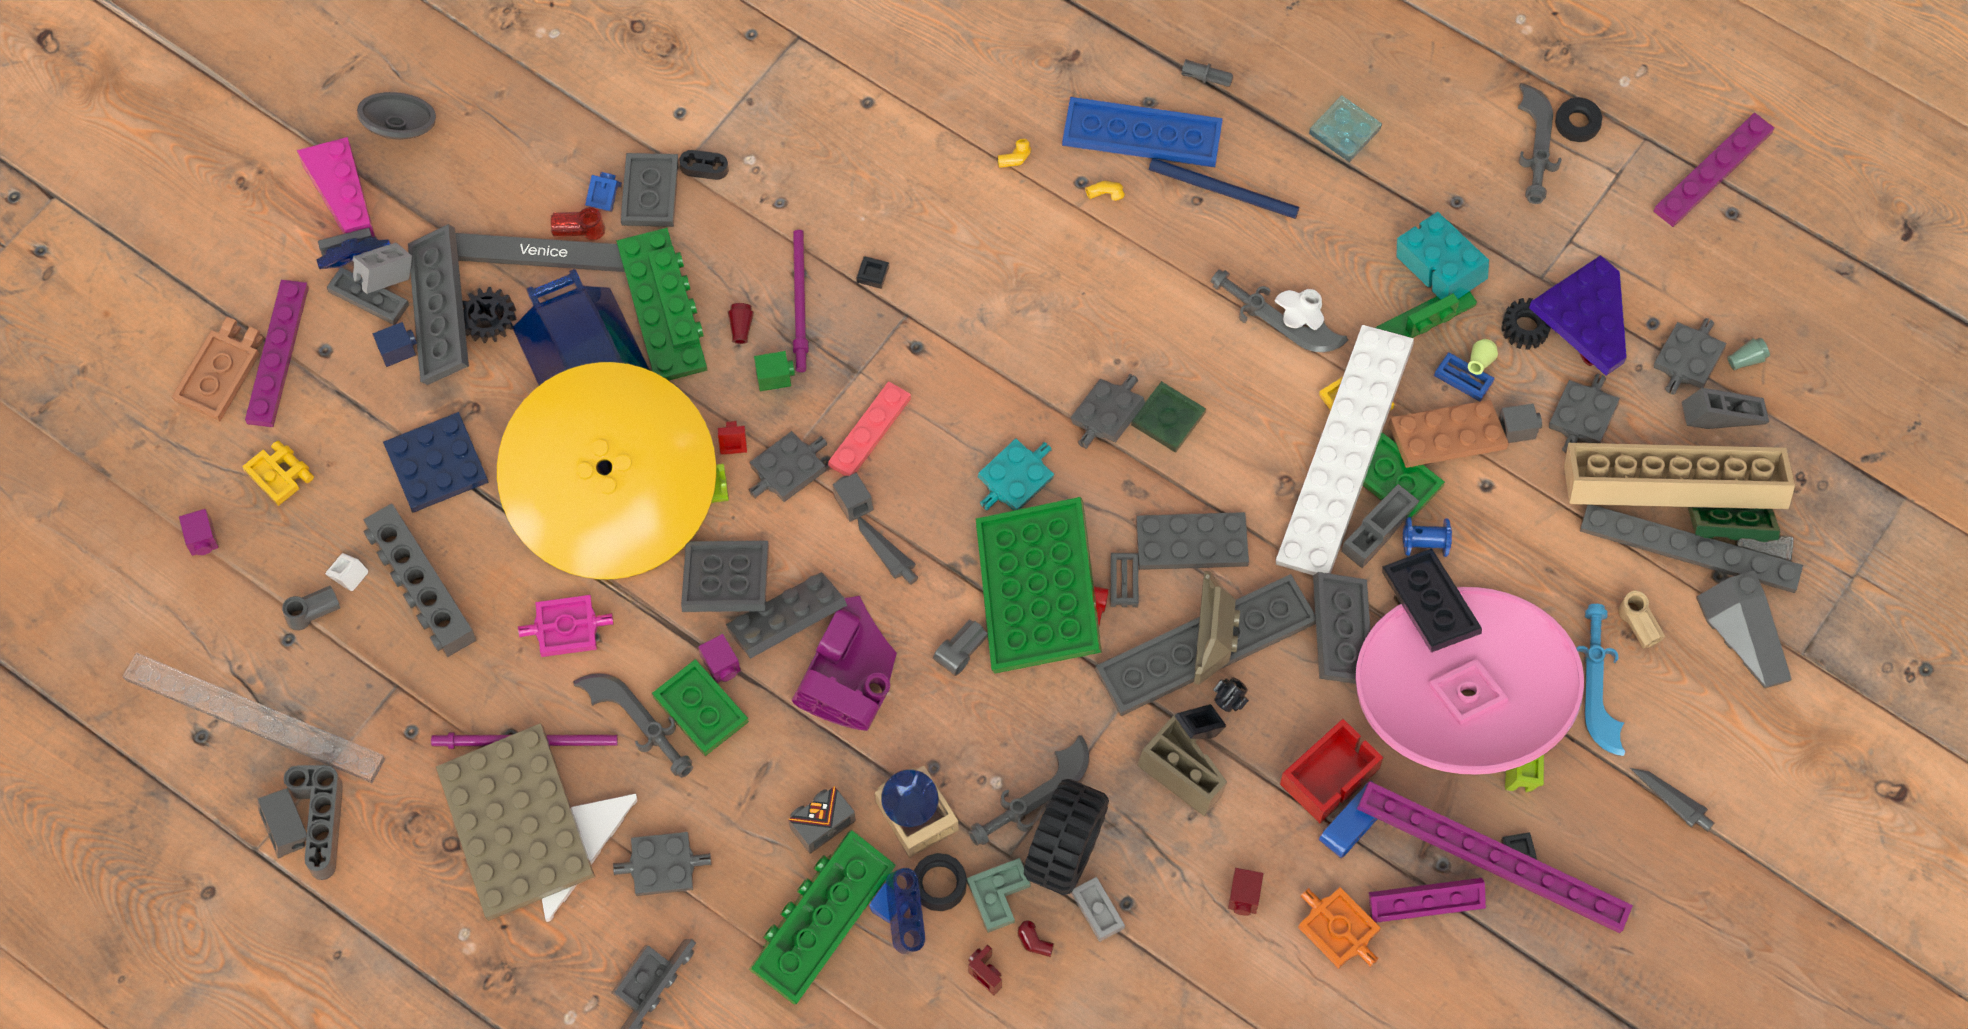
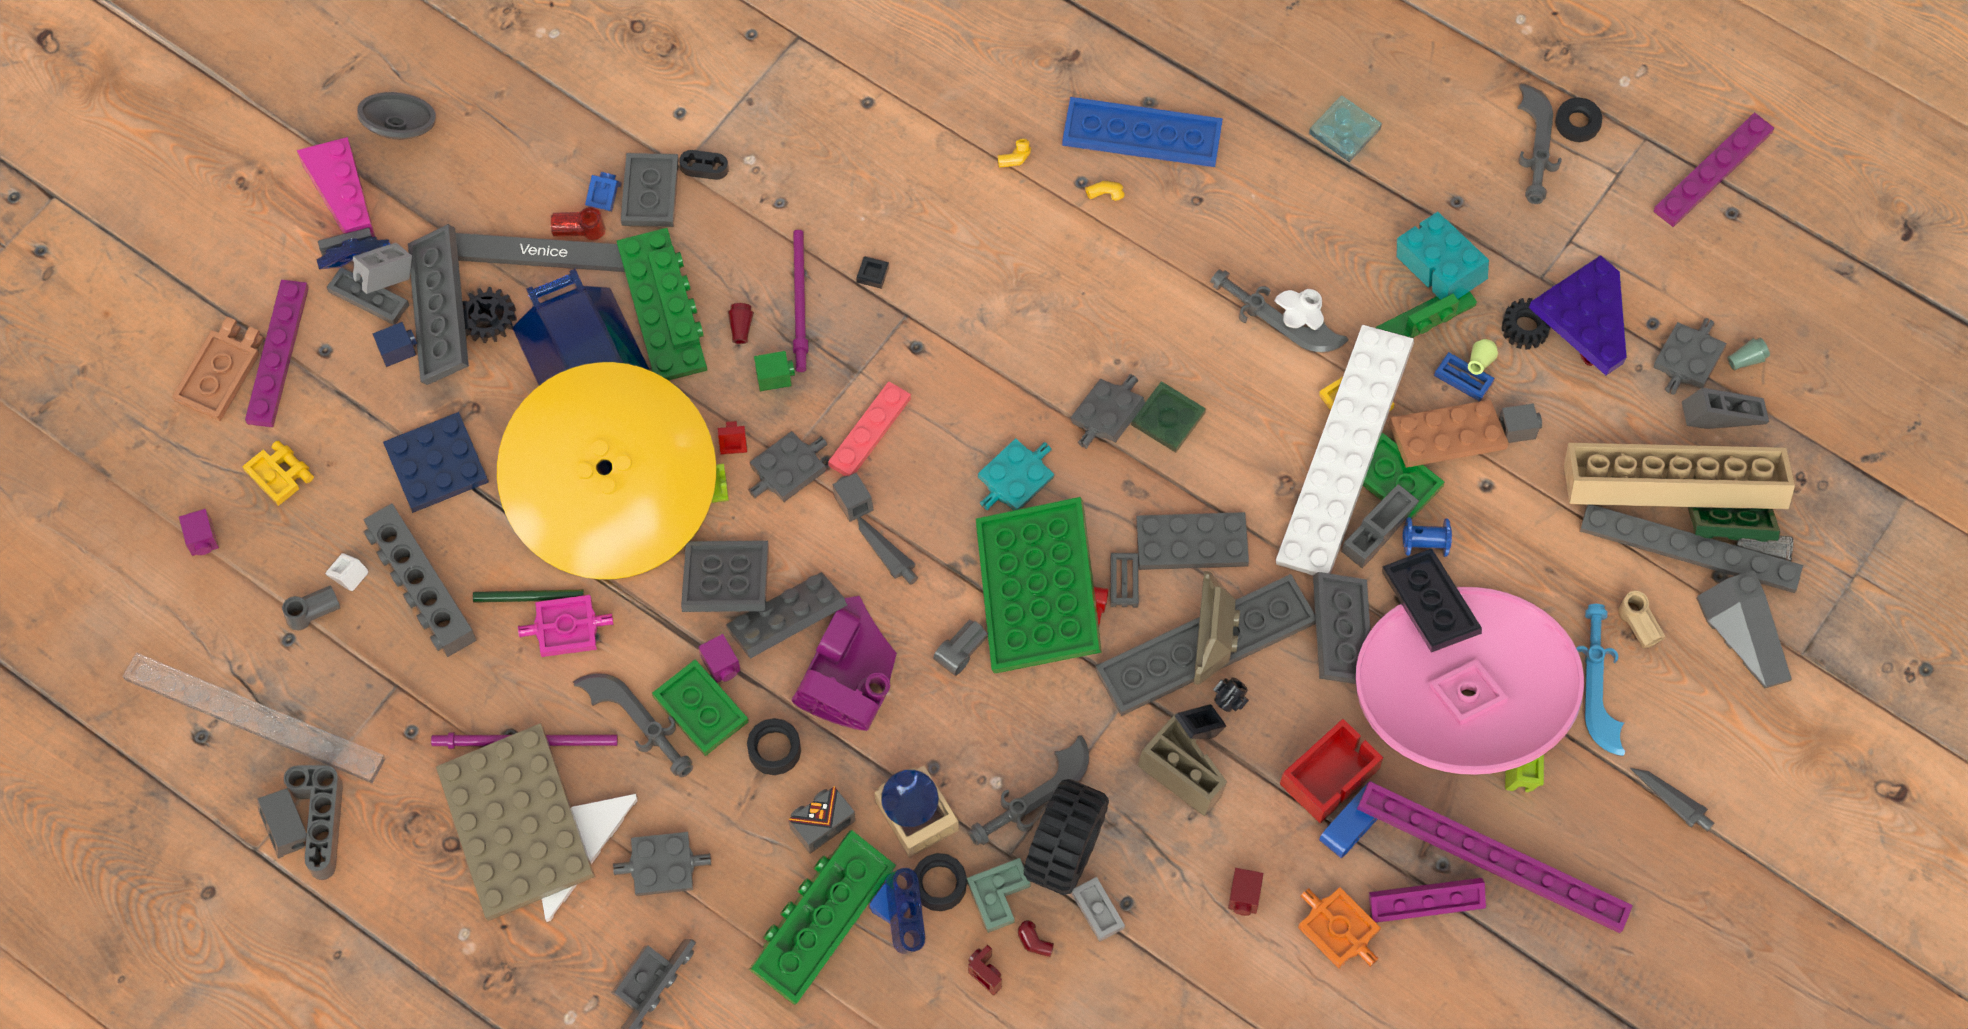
(524, 596): none -> dark green bar
(771, 726): none -> black tyre
(1206, 73): dark grey axle -> none
(1224, 188): dark blue piece -> none
(1521, 843): black tile -> none
(1584, 412): dark grey plate -> none

